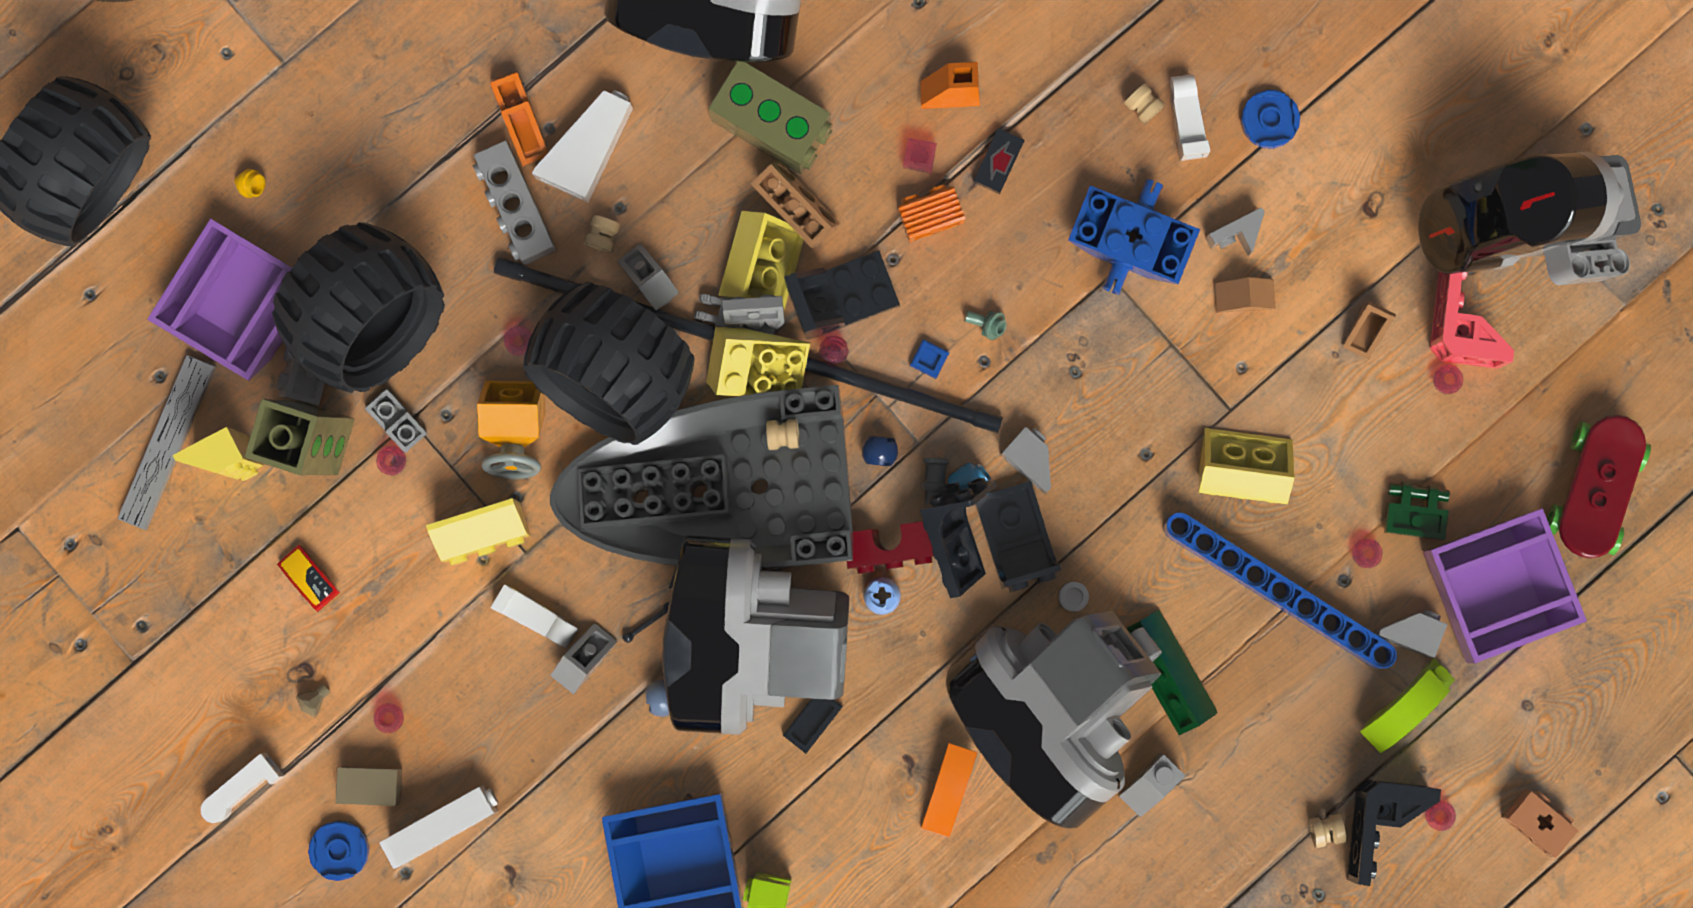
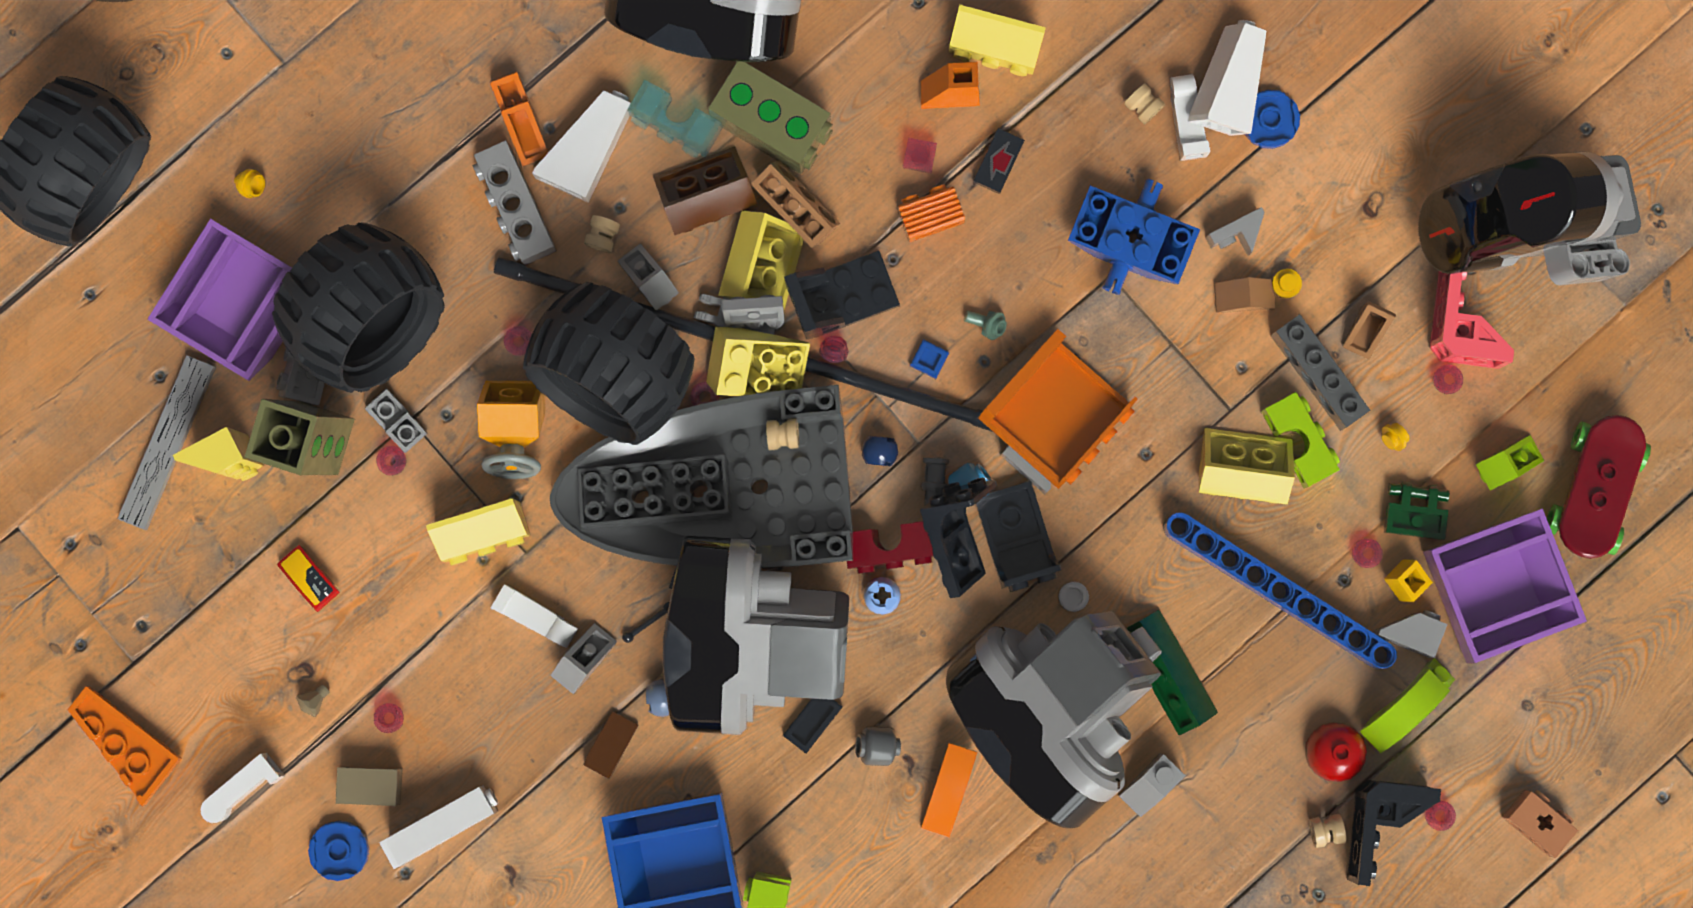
(130, 749): none -> orange wing
(610, 745): none -> reddish brown slope
(695, 134): none -> clear light blue arch
(700, 388): none -> clear pink plate
(705, 191): none -> reddish brown slope
(877, 746): none -> dark grey head
(996, 40): none -> light yellow slope
(1056, 412): none -> orange panel
(1232, 81): none -> white slope
(1286, 283): none -> yellow plate
(1292, 415): none -> lime arch
(1320, 372): none -> dark grey brick
(1336, 752): none -> red cylinder
(1395, 436): none -> yellow plate
(1408, 580): none -> yellow plate
(1509, 463): none -> lime slope

